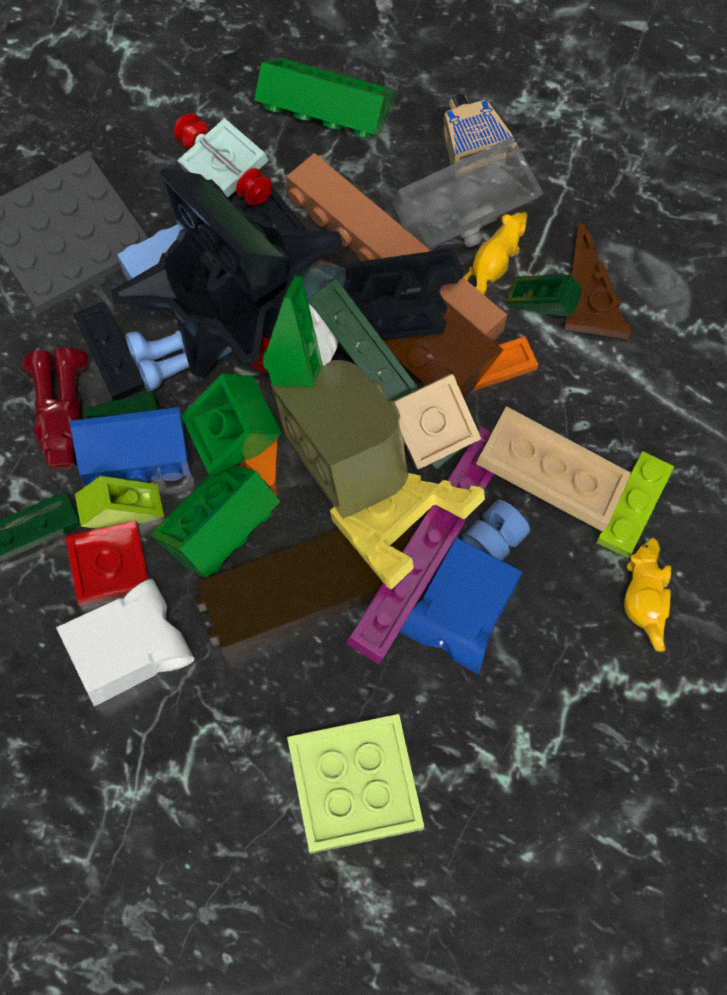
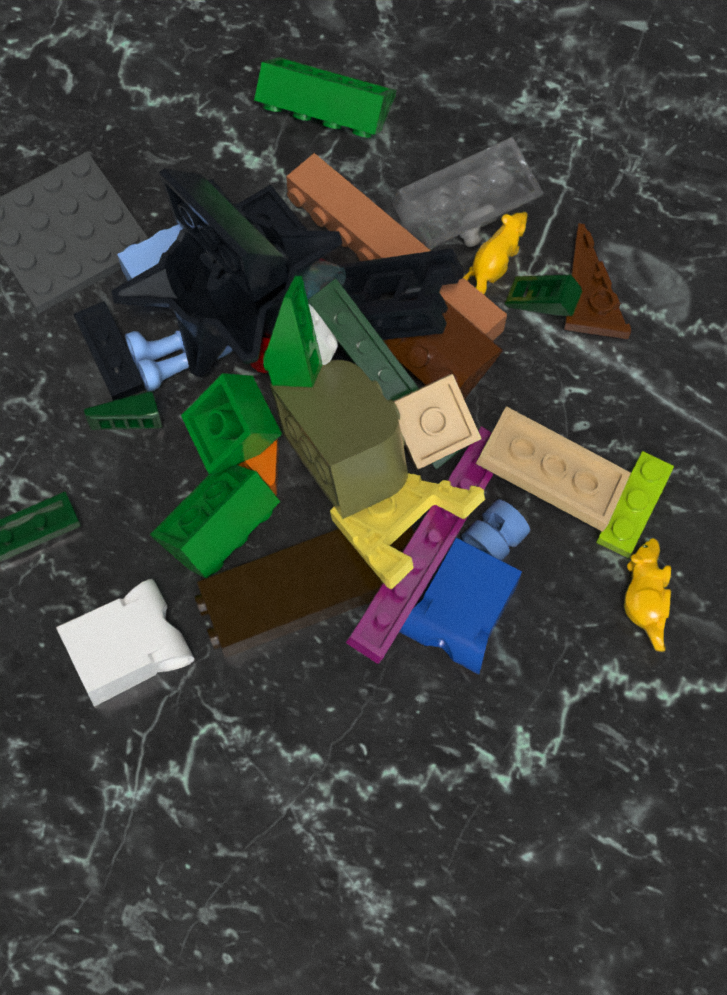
(54, 416): dark red piece -> none
(106, 562): red tile -> none
(118, 501): lime slope -> none
(132, 446): blue slope -> none
(224, 157): light aqua plate -> none
(355, 783): yellowish green plate -> none
(471, 128): torso -> none
(512, 362): orange tile -> none

